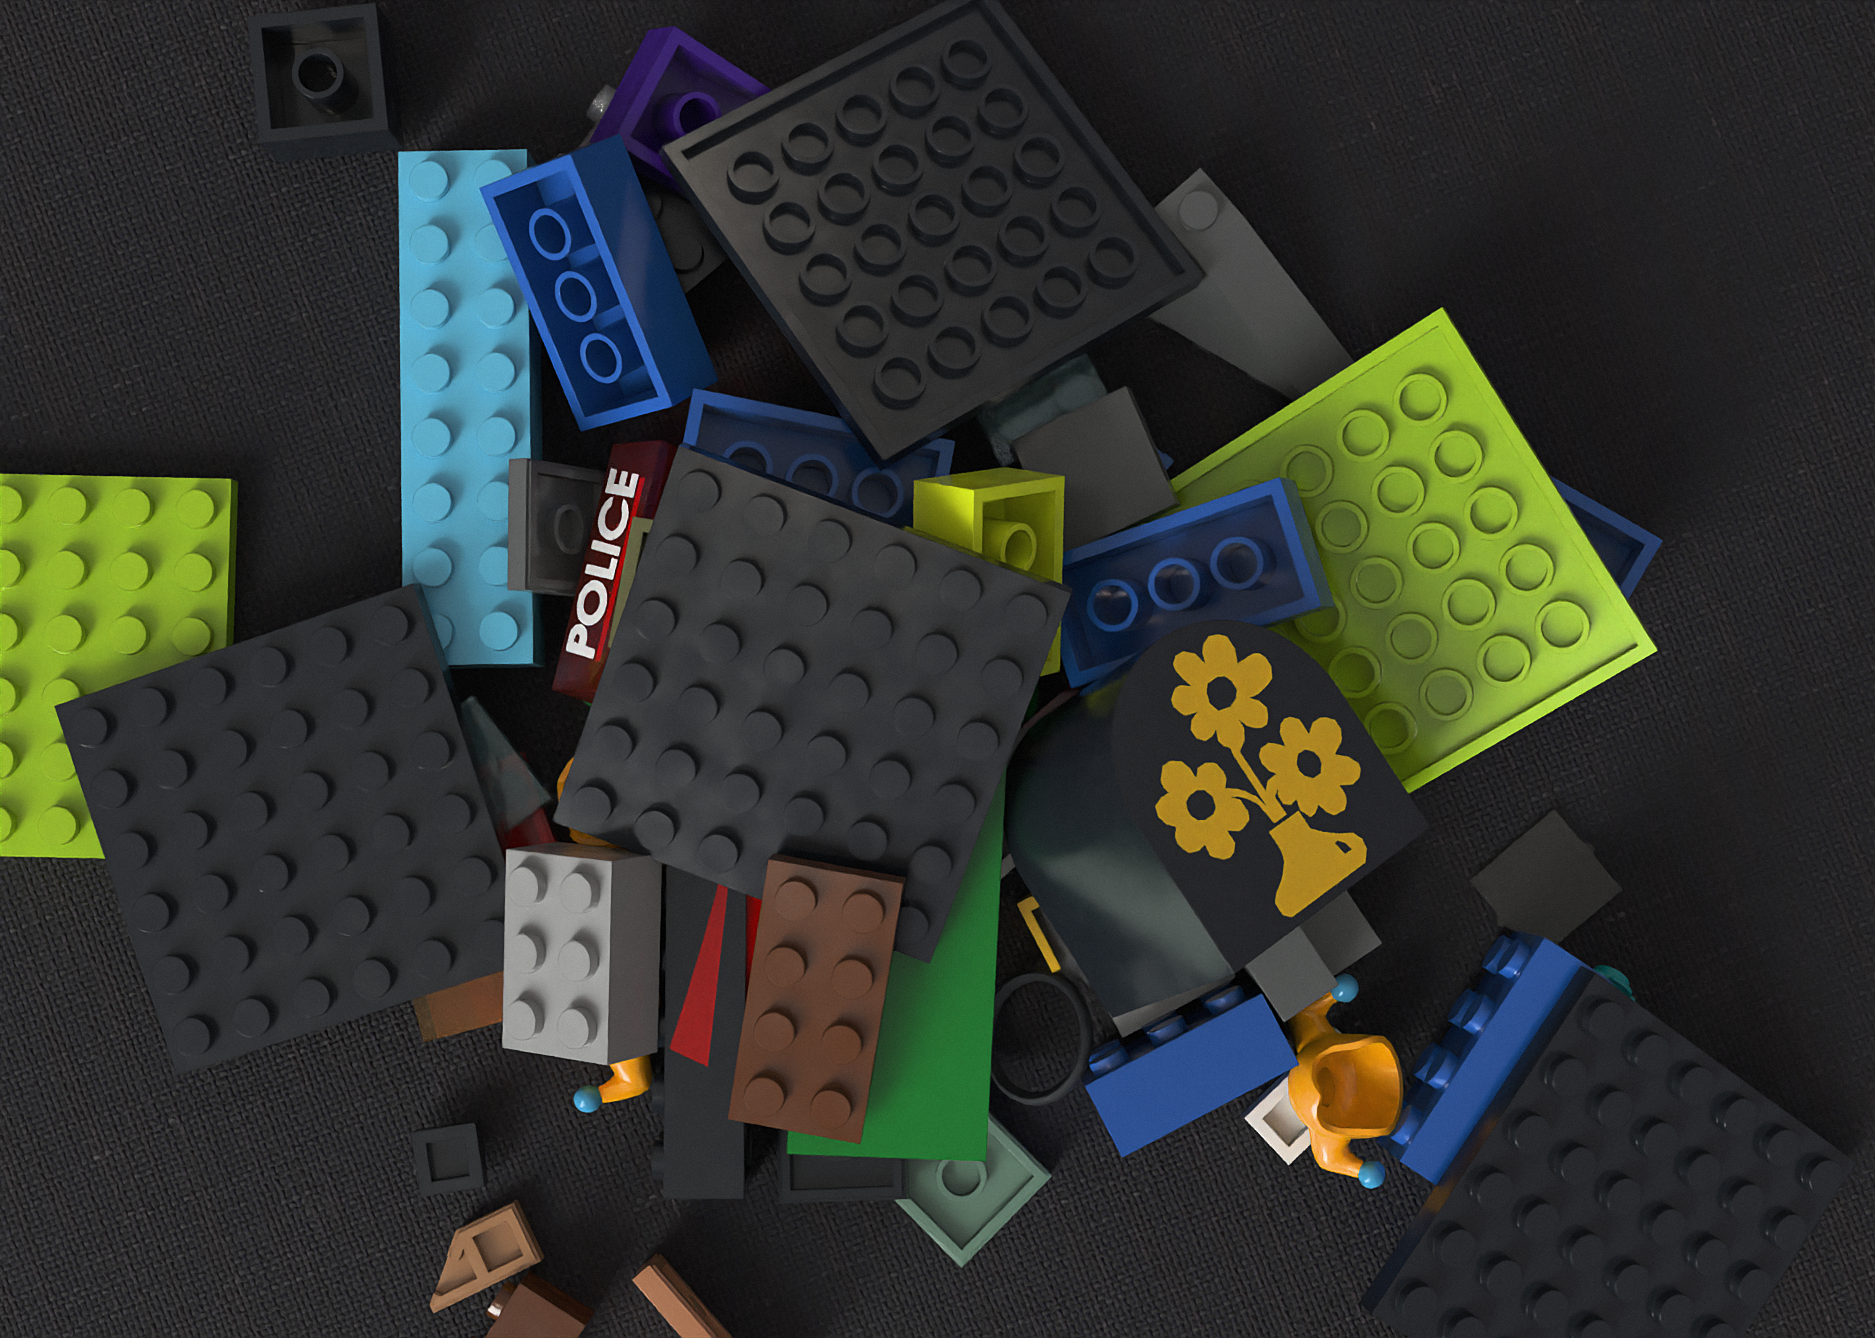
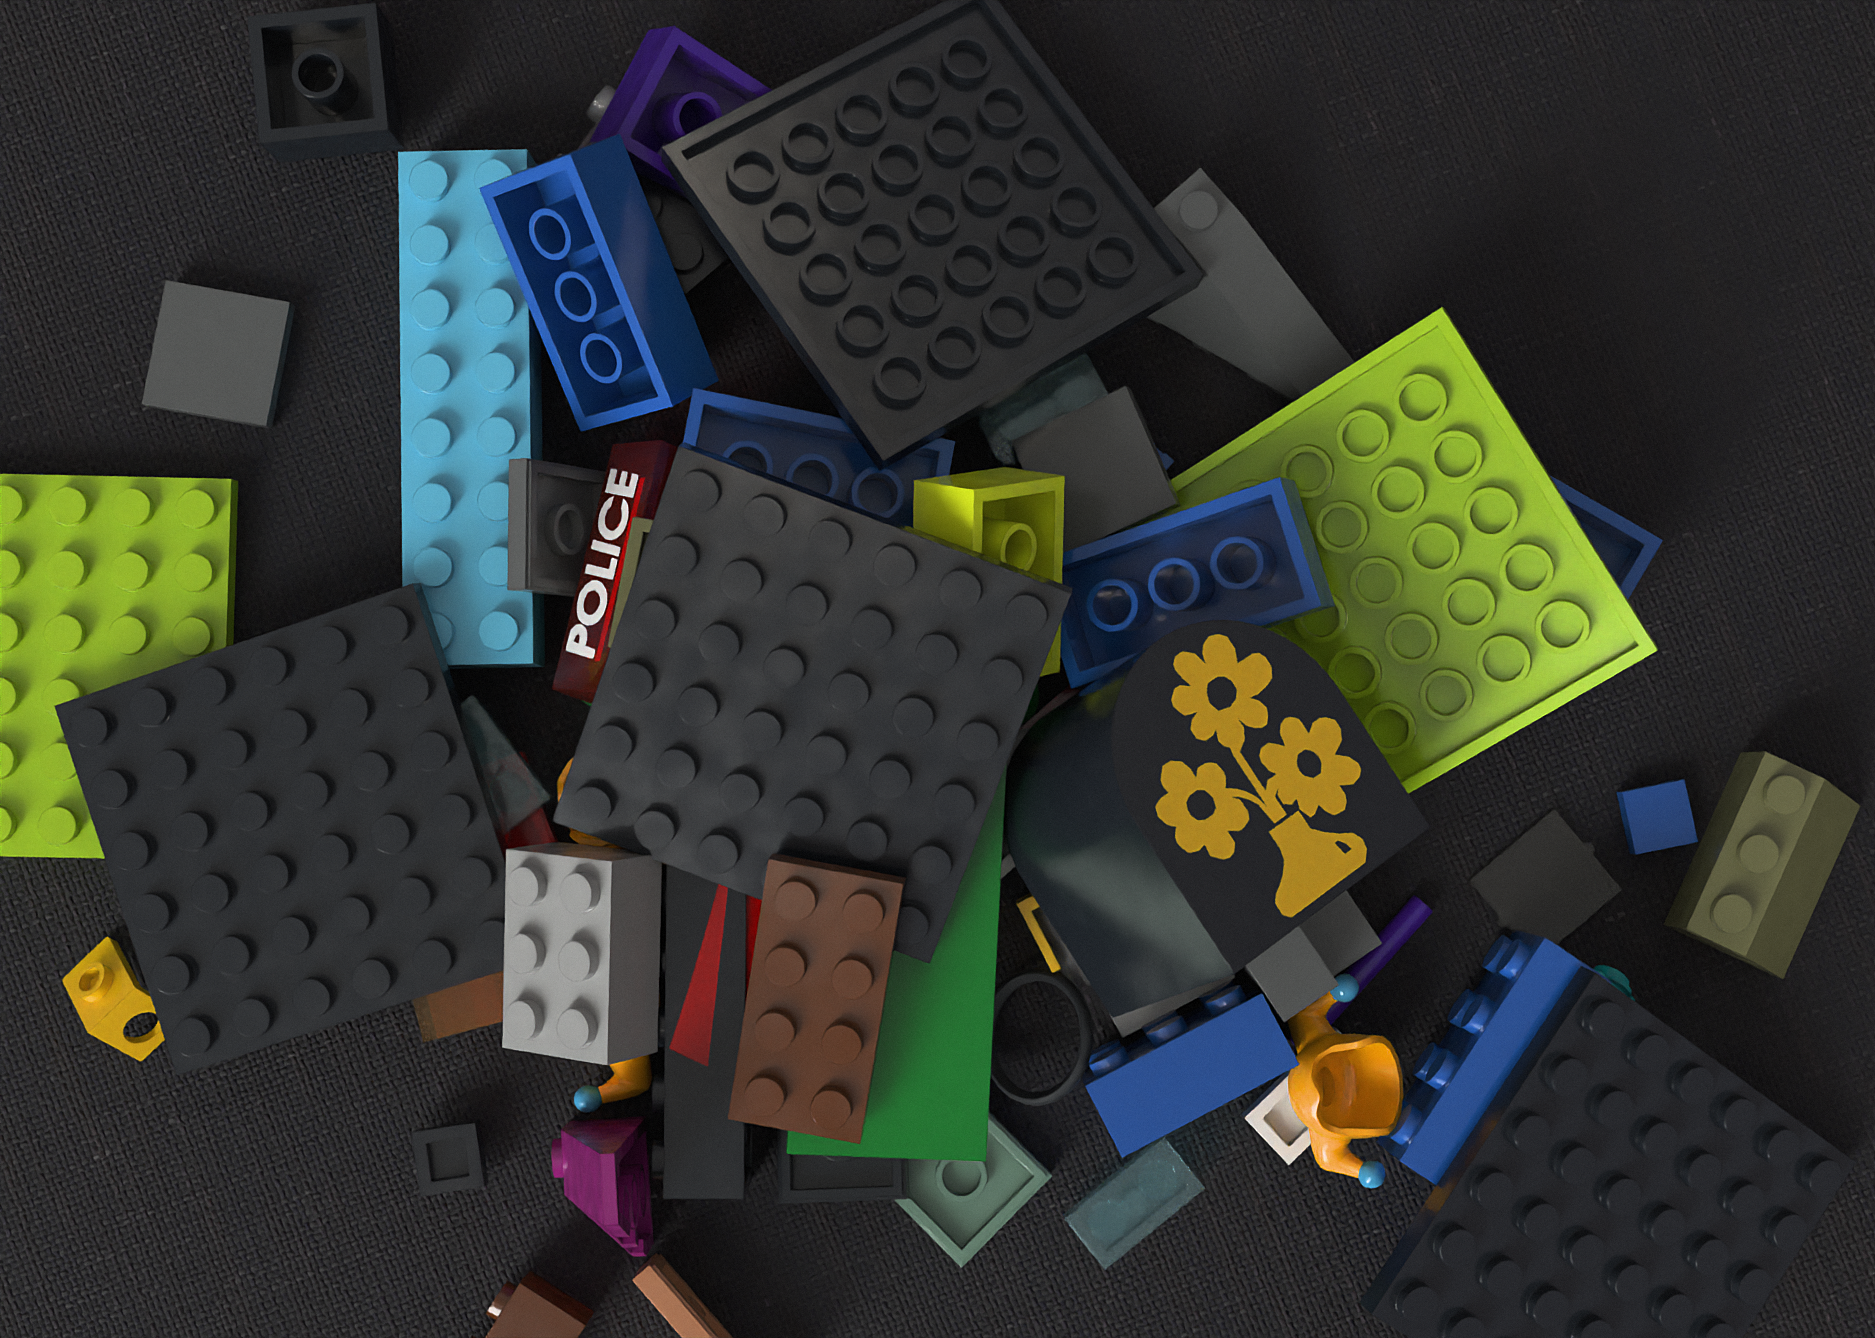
(109, 996): none -> yellow bracket
(218, 354): none -> dark grey tile
(485, 1254): medium nougat tile -> none
(609, 1176): none -> magenta wedge
(1133, 1202): none -> clear light blue plate
(1393, 937): none -> dark purple bar
(1657, 816): none -> blue tile
(1763, 862): none -> olive slope

